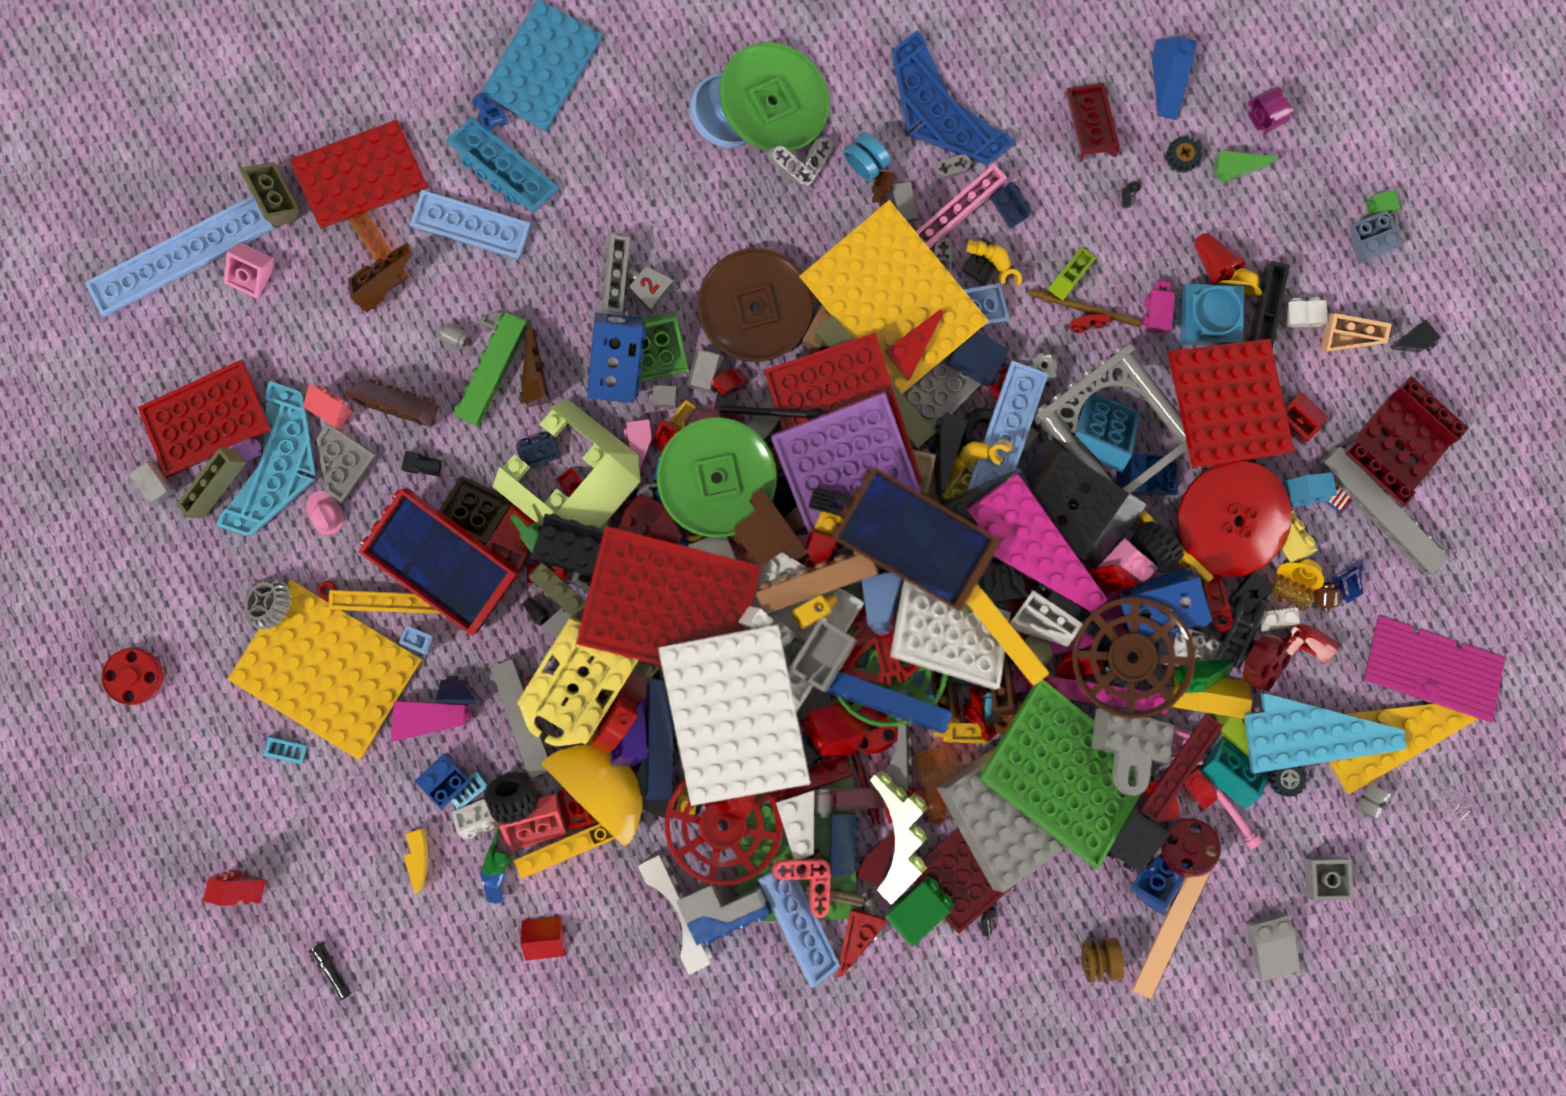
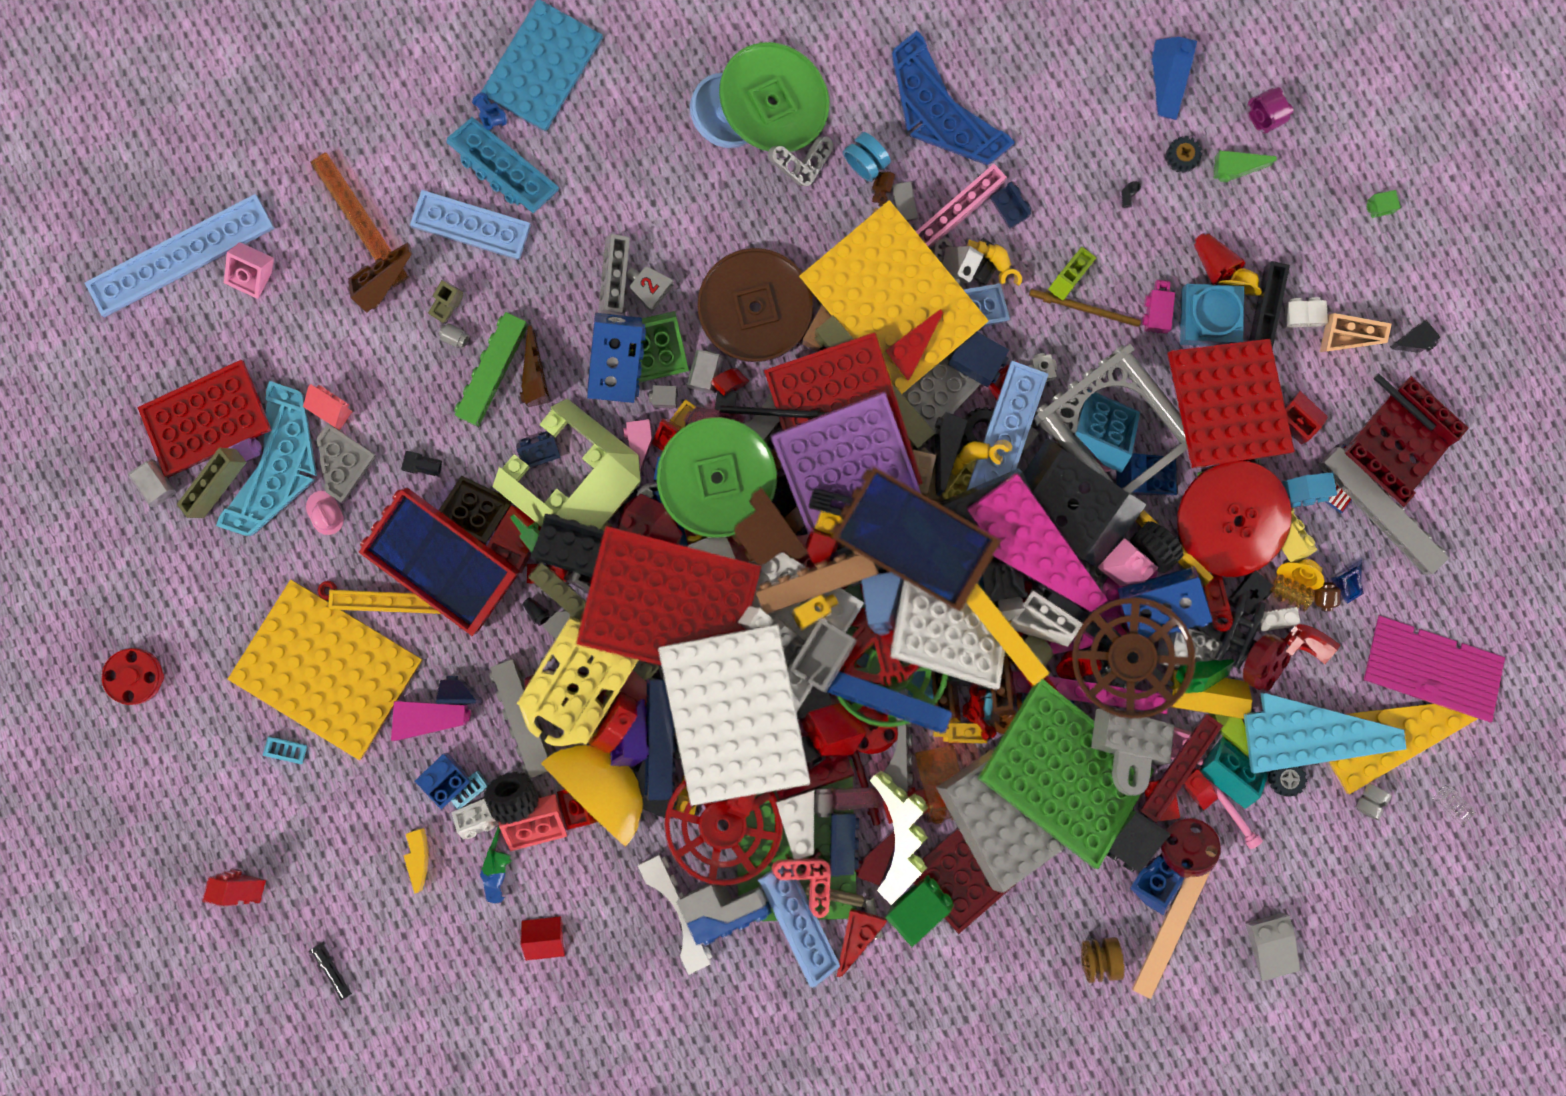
(267, 603): light grey gear -> none
(270, 193): olive slope -> none
(358, 174): red plate -> none
(393, 402): reddish brown slope -> none
(416, 640): light blue slope -> none
(447, 298): none -> olive brick
(490, 320): light grey tile -> none
(562, 850): yellow slope -> none
(569, 481): red slope -> none
(951, 162): light grey beam -> none
(962, 262): none -> light grey torso
(986, 921): black arm -> none
(1011, 607): none -> light grey slope
(1083, 323): red slope -> none
(1093, 120): dark red plate -> none
(1112, 578): red slope -> none
(1329, 878): light grey slope -> none
(1374, 237): sand blue slope -> none
(1404, 401): none -> black bar

